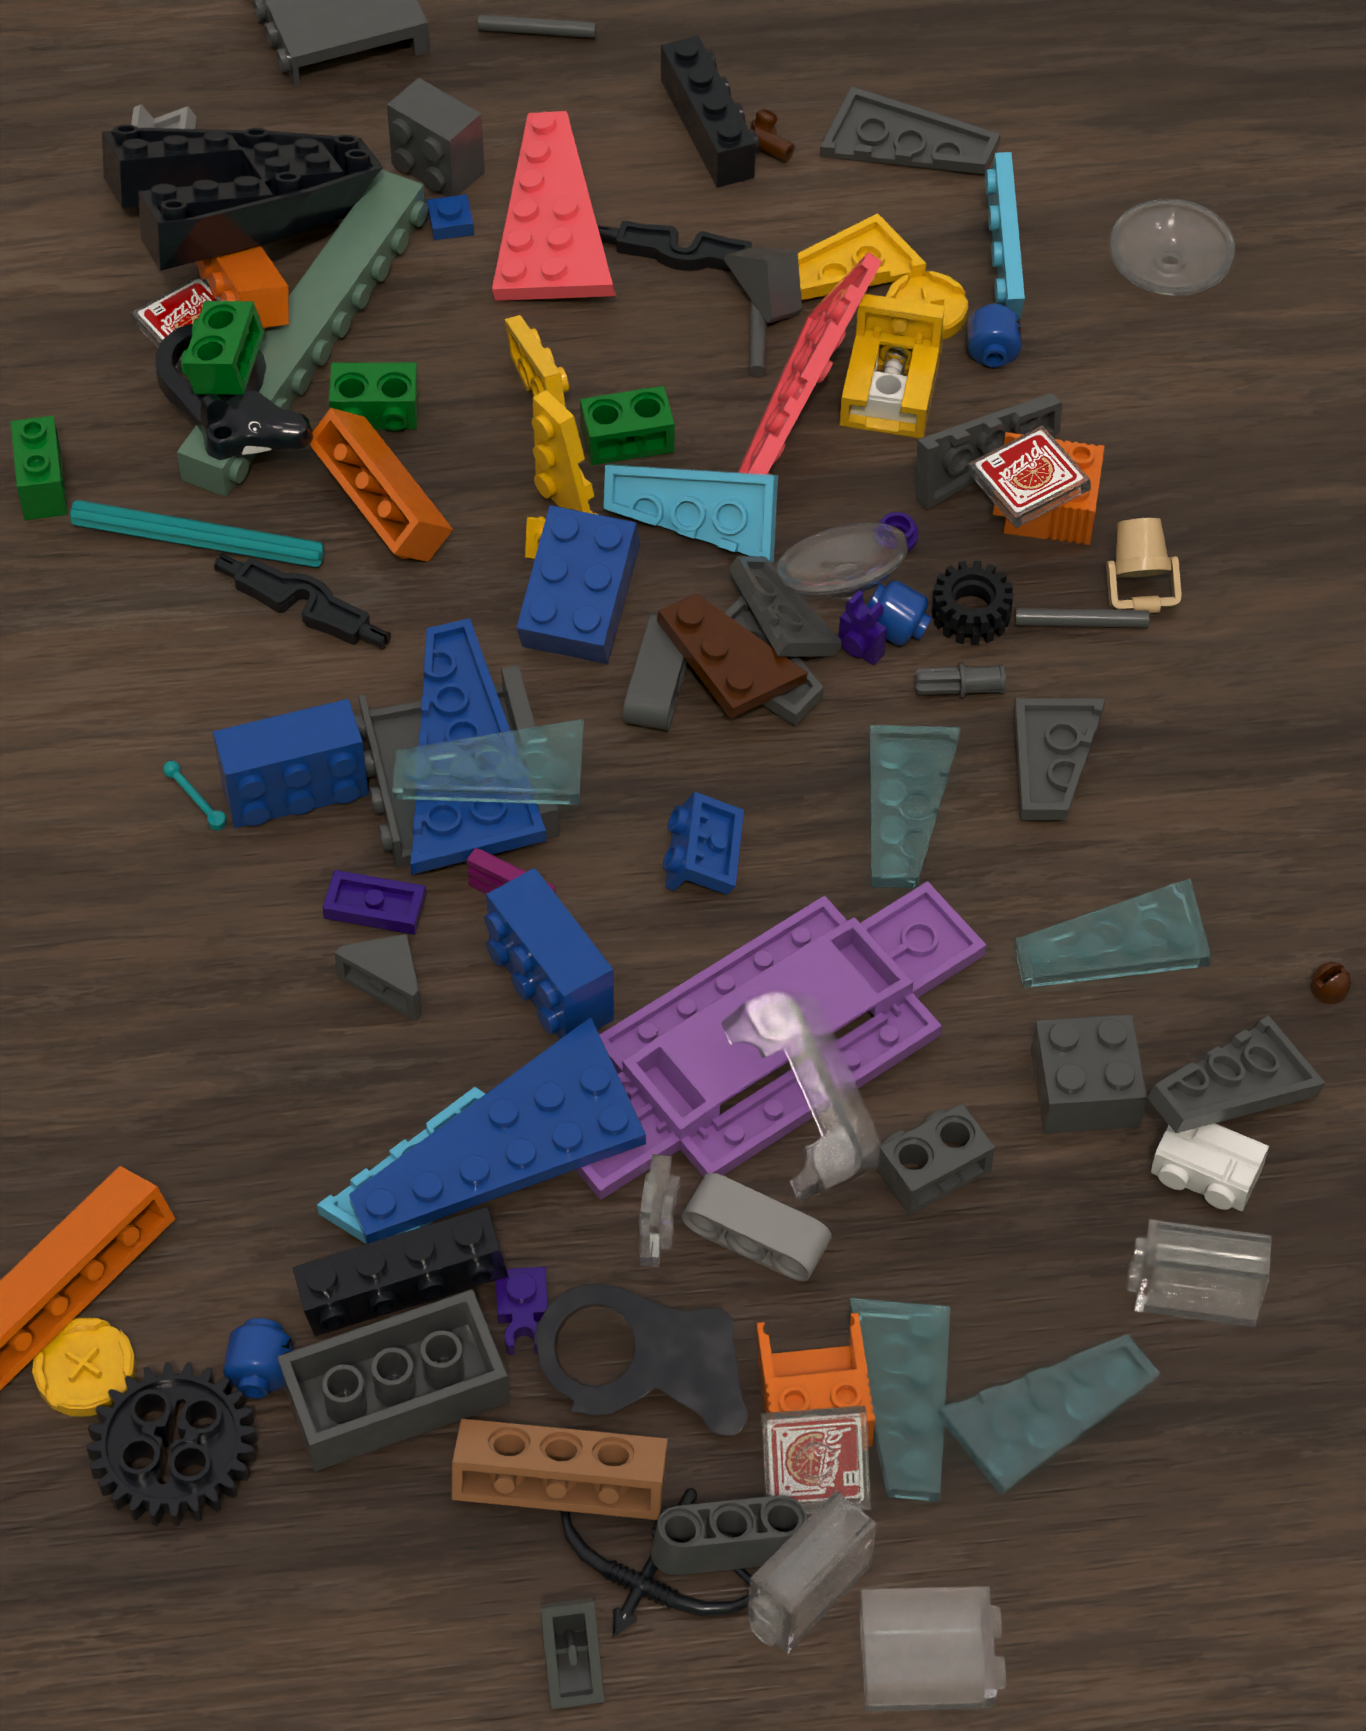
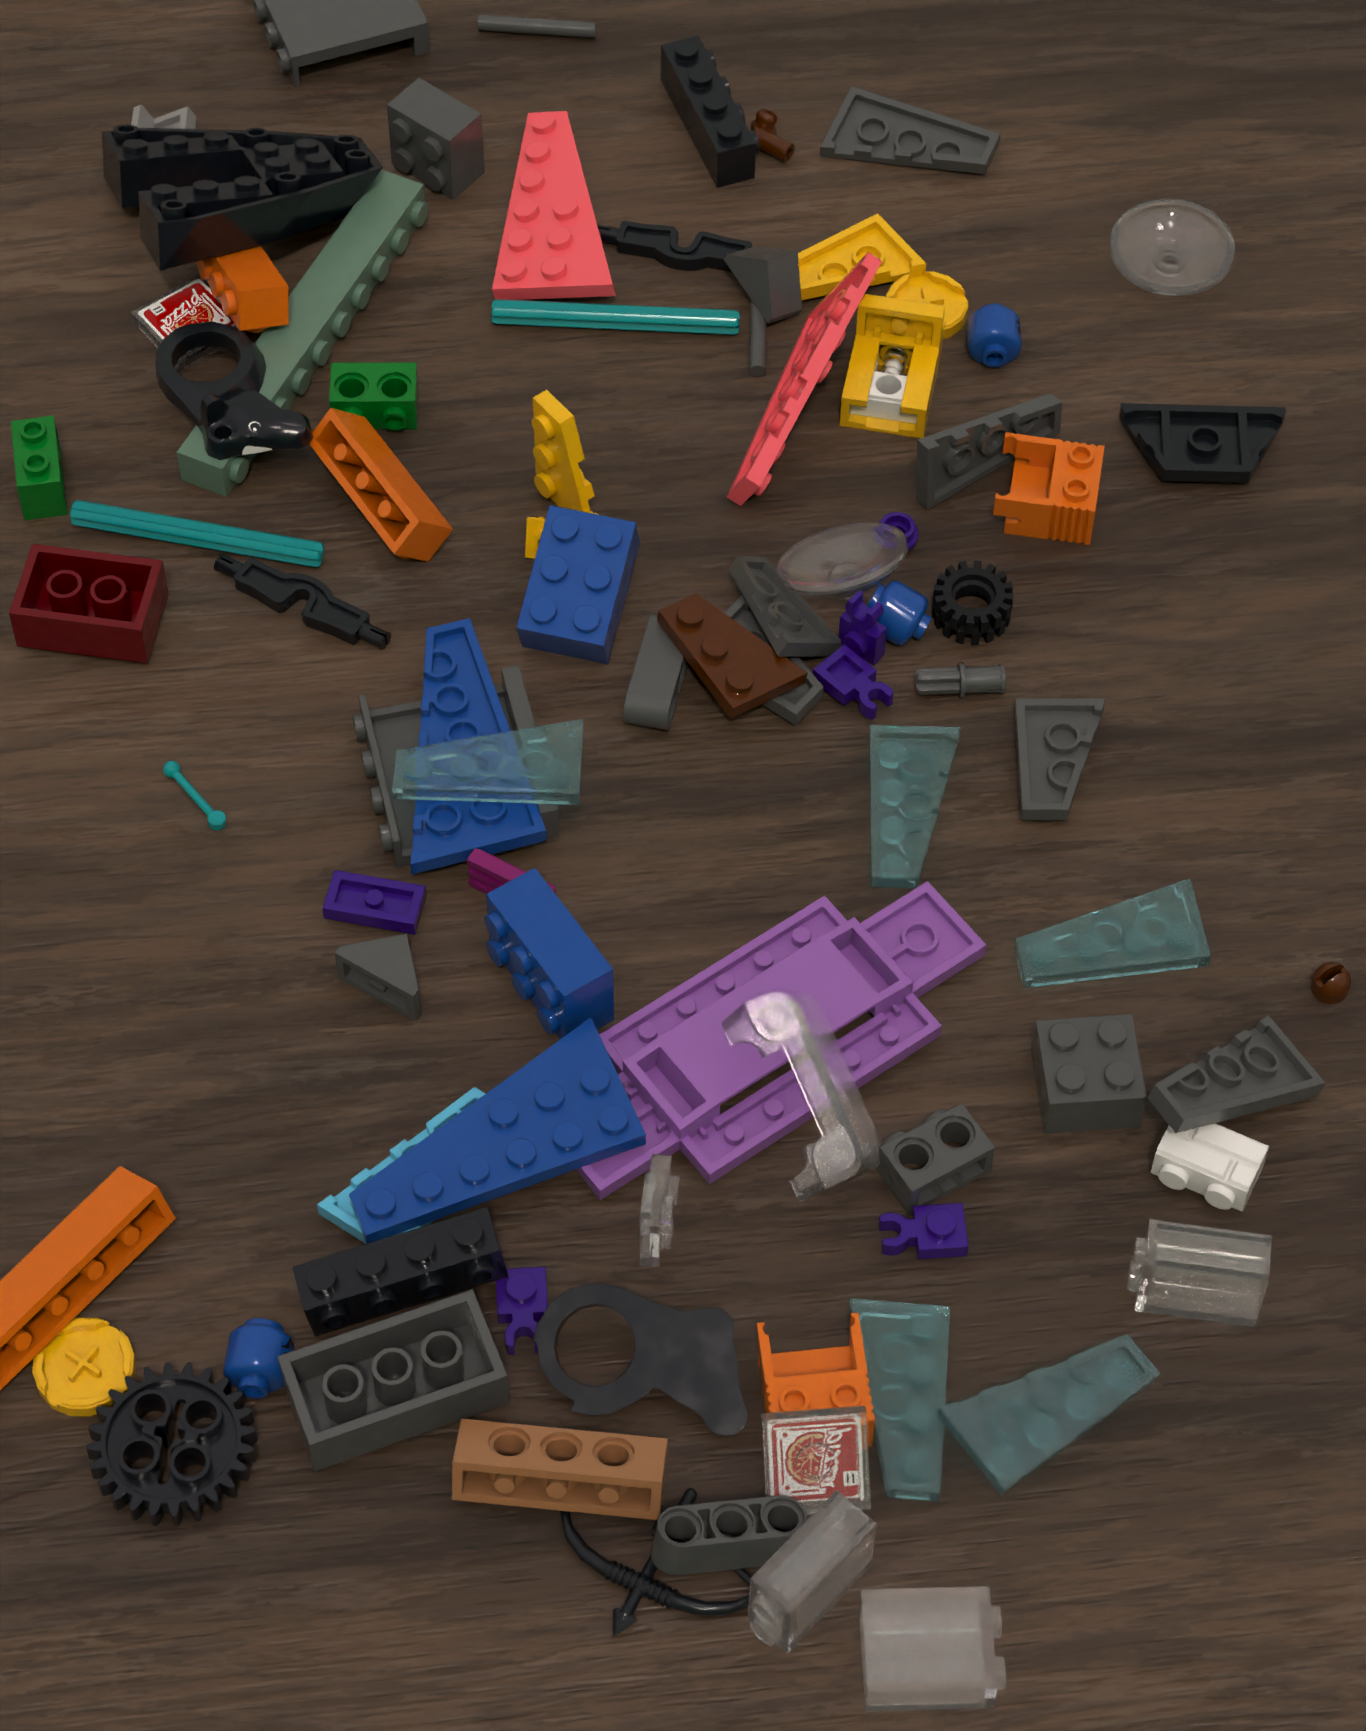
(89, 603): none -> dark red brick
(223, 347): green brick -> none
(291, 763): blue brick -> none
(450, 217): blue plate -> none
(533, 361): yellow wing -> none
(572, 1653): dark grey slope -> none
(615, 317): none -> teal axle
(627, 425): green brick -> none
(704, 844): blue bracket -> none
(707, 505): medium azure wing -> none
(756, 1227): light grey beam -> none
(851, 677): none -> dark purple plate
(933, 1230): none -> dark purple plate
(1005, 233): medium azure wing -> none
(1029, 476): tile -> none
(1081, 617): dark grey bar -> none
(1140, 554): tan piece -> none
(1203, 440): none -> black wing

